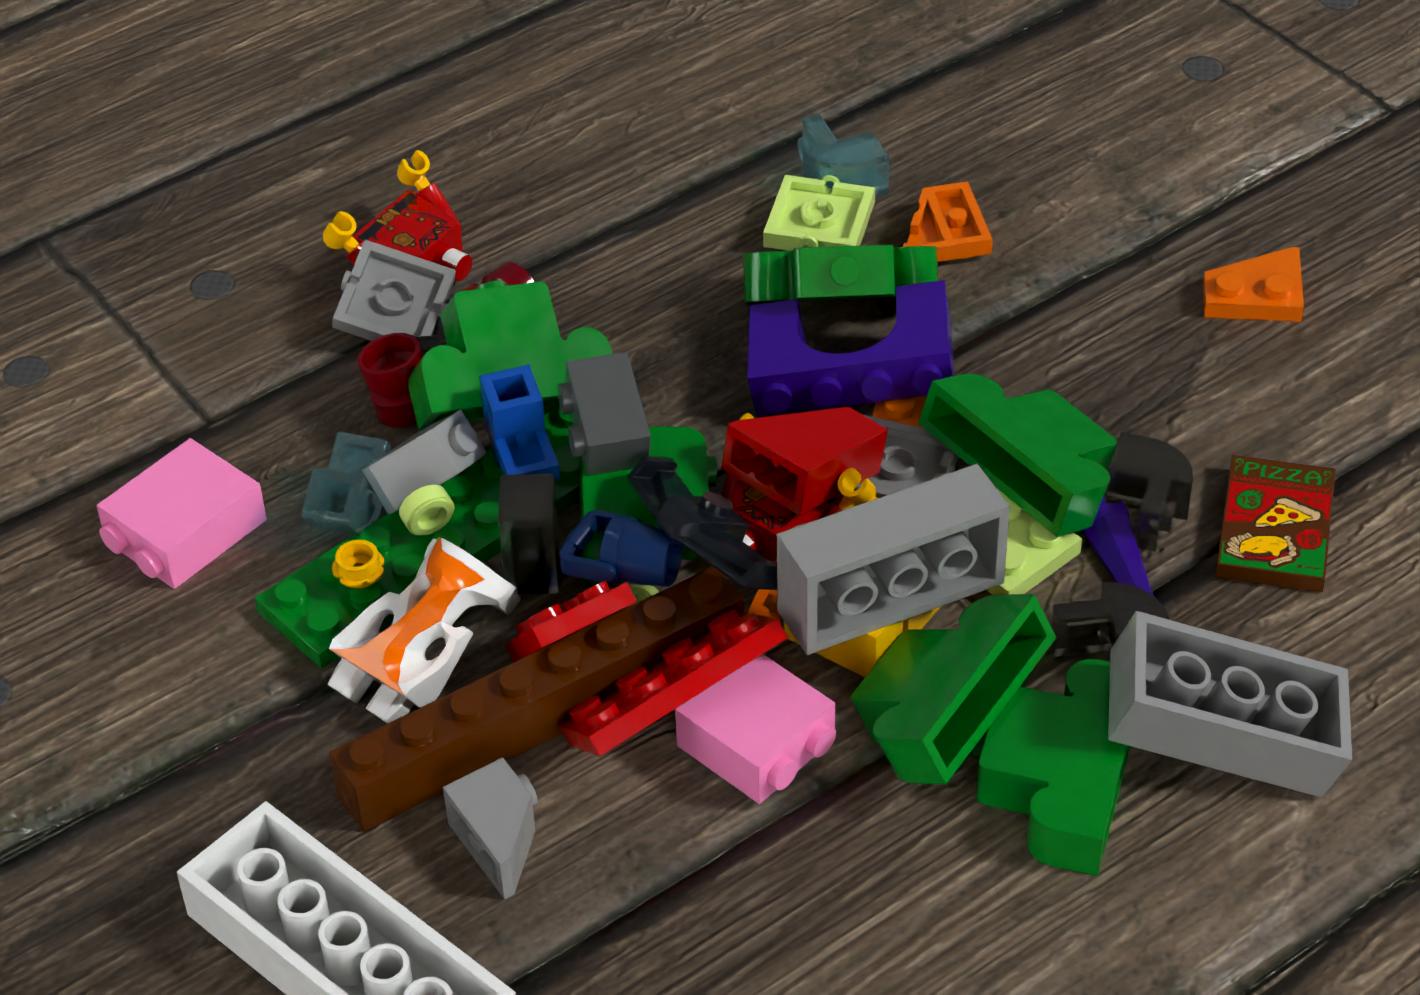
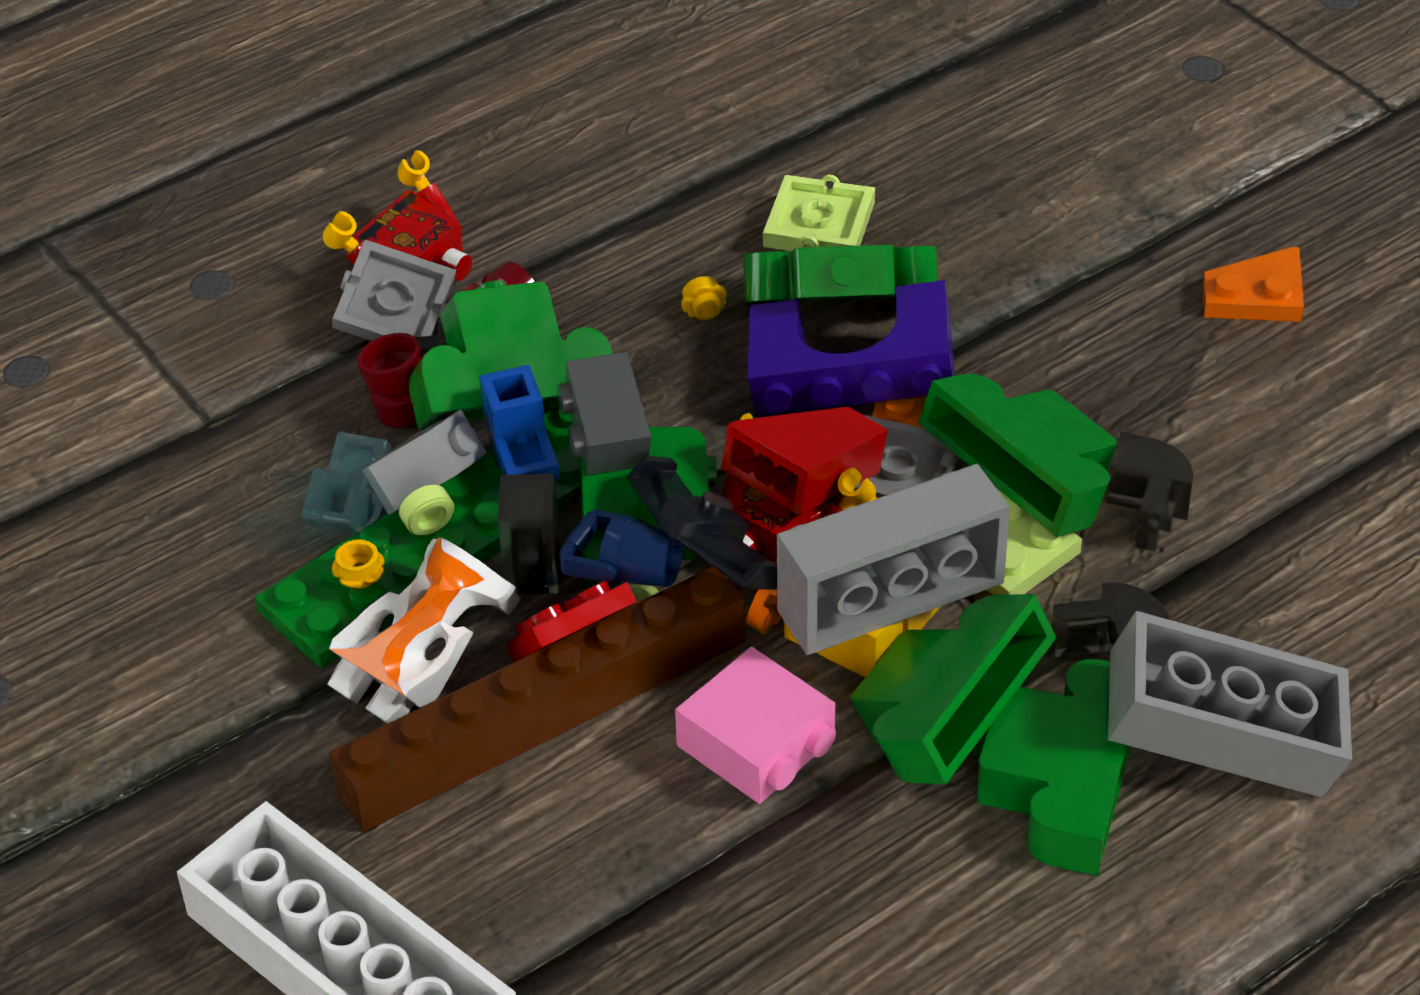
(181, 513): bright pink brick -> none
(494, 820): light grey slope -> none
(684, 673): red plate -> none
(703, 298): none -> yellow plate
(849, 159): clear light blue brick -> none
(951, 222): orange wing -> none
(1116, 545): dark purple bar -> none
(1276, 523): tile -> none

